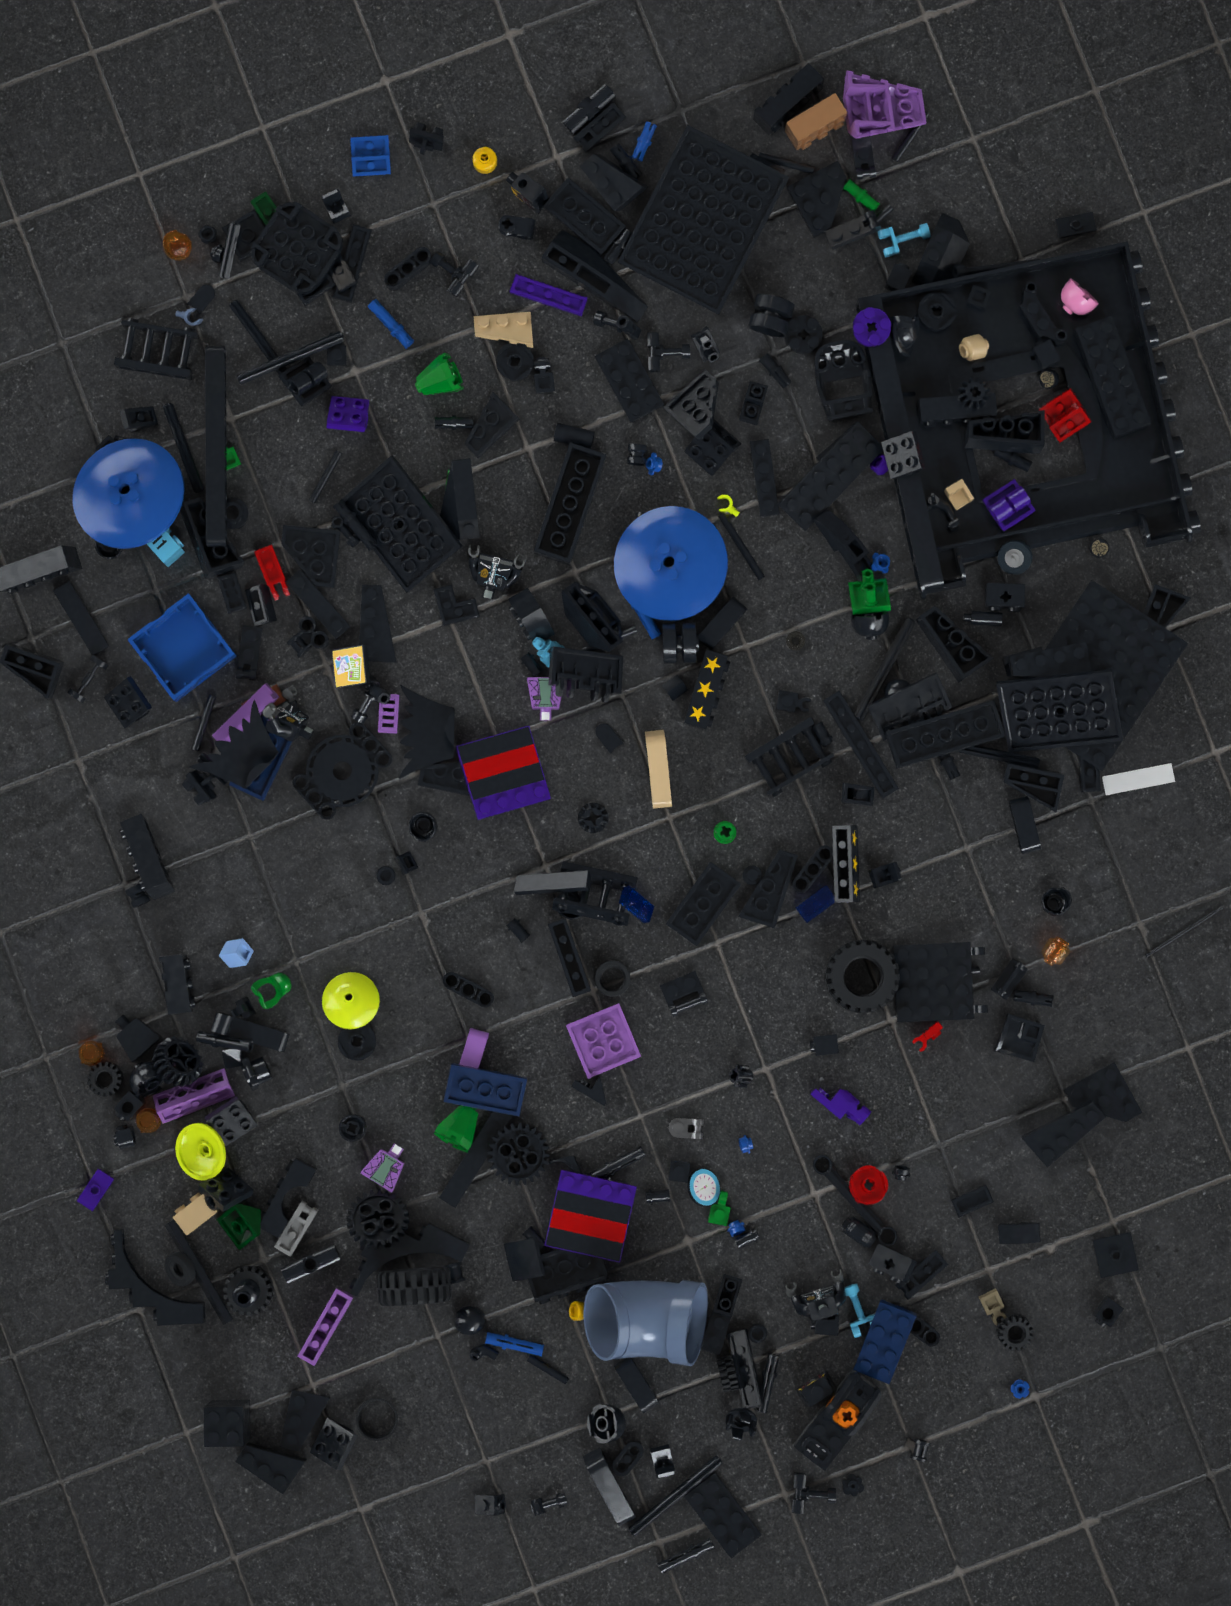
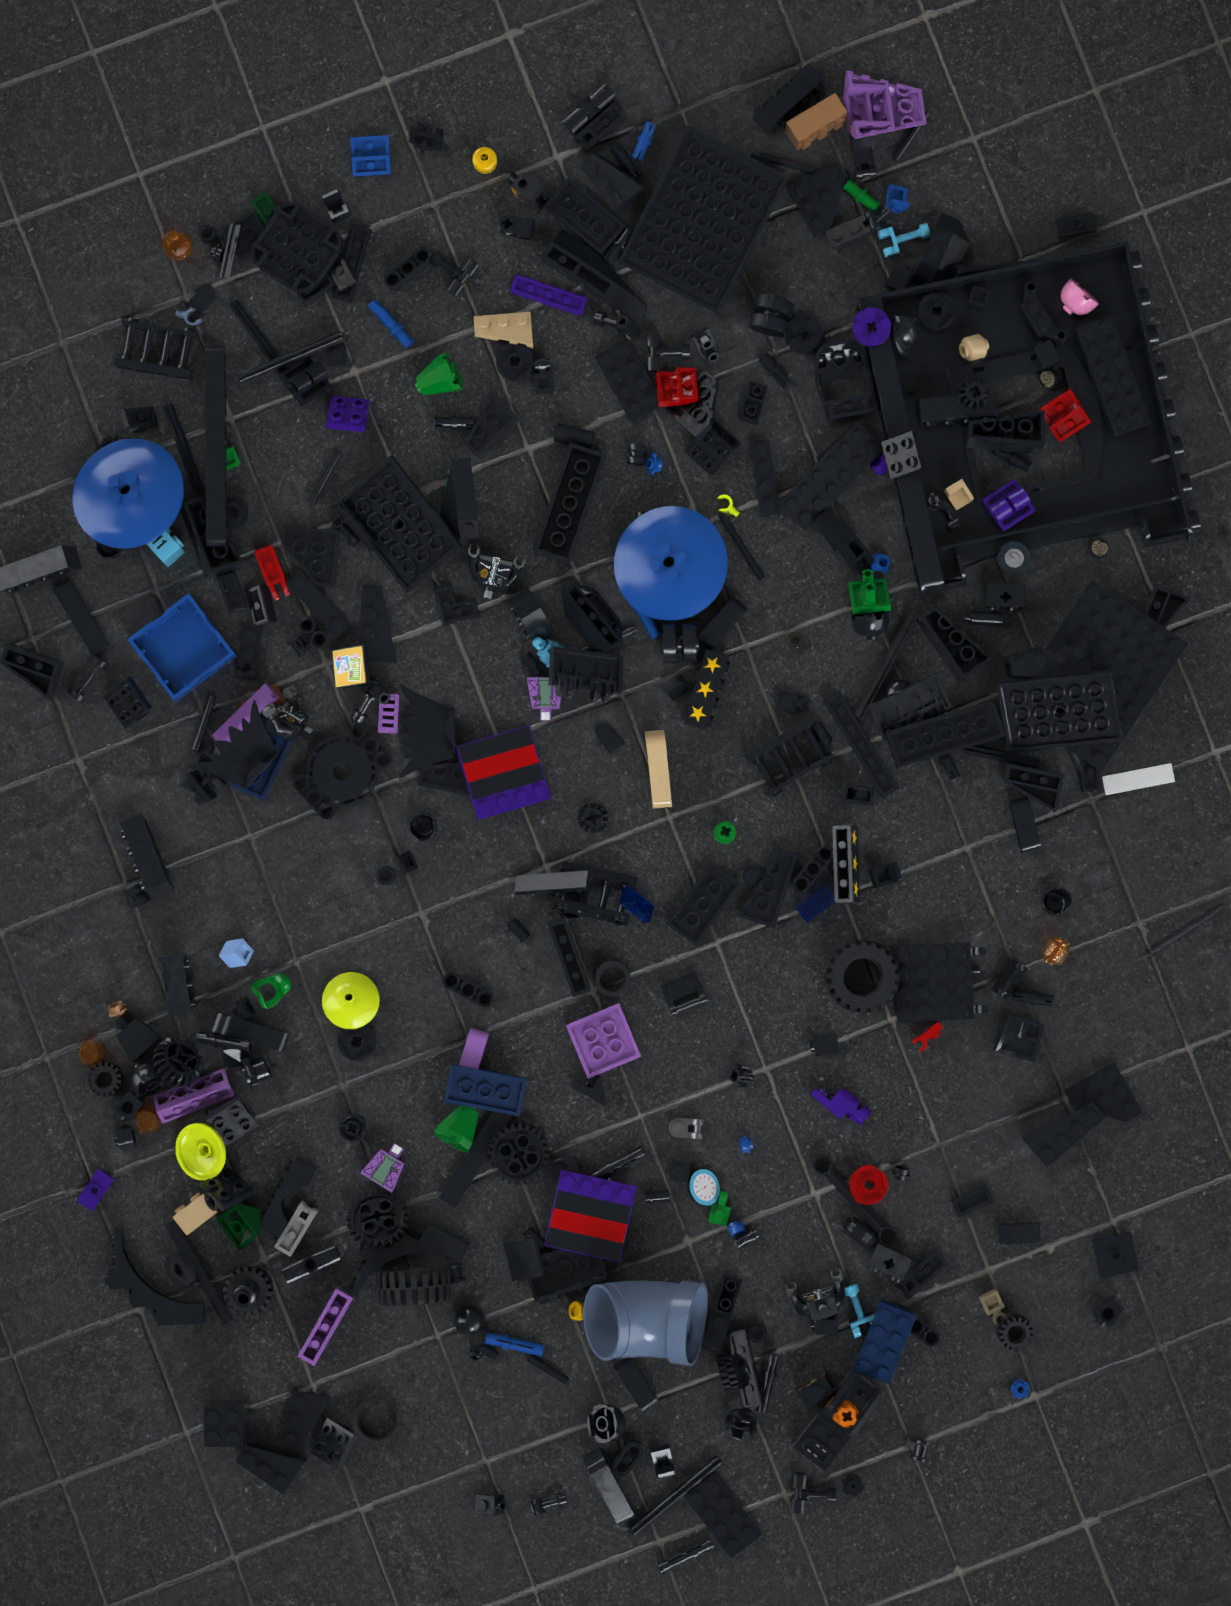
(117, 1009): none -> medium nougat plate
(676, 387): none -> red slope
(896, 198): none -> blue bracket

